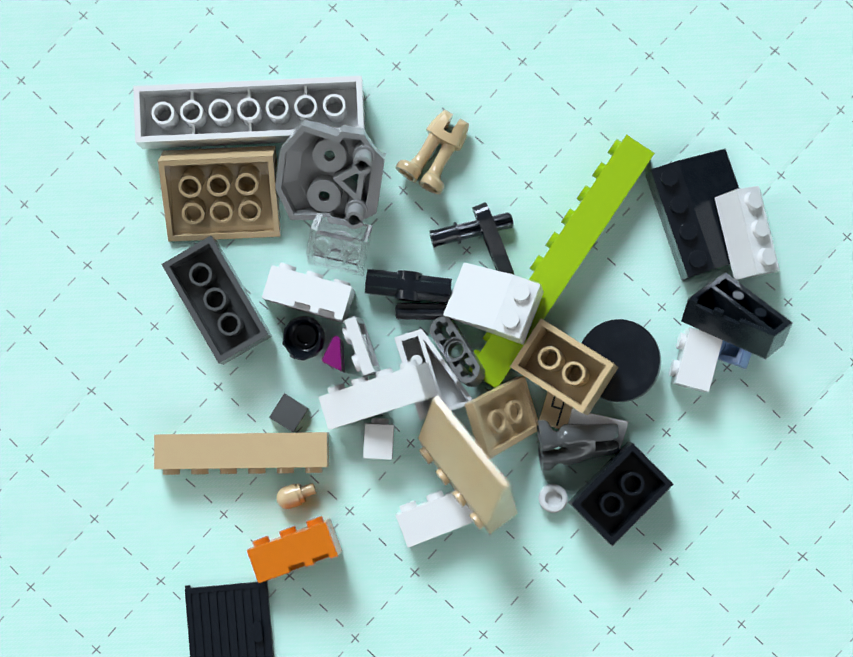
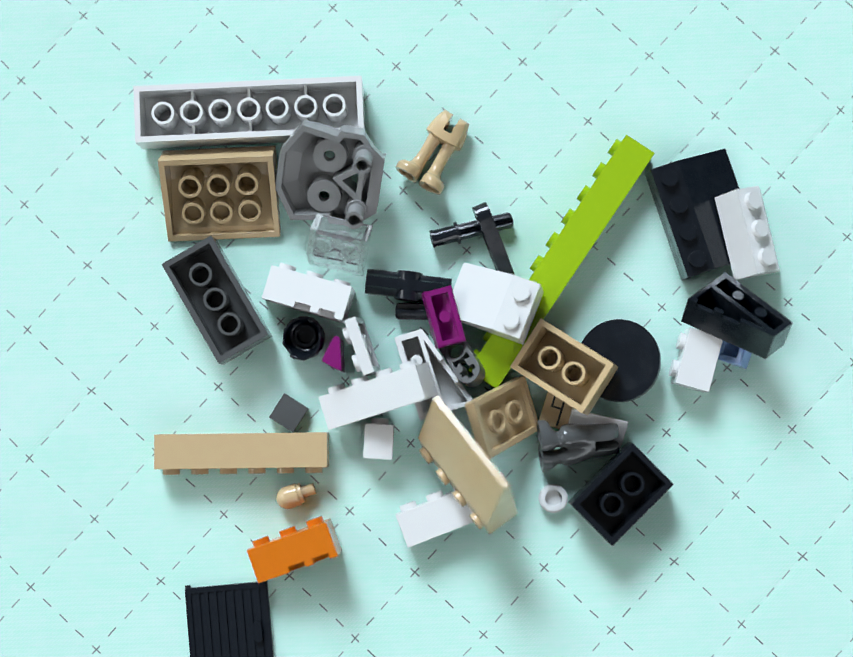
(443, 317): none -> magenta slope

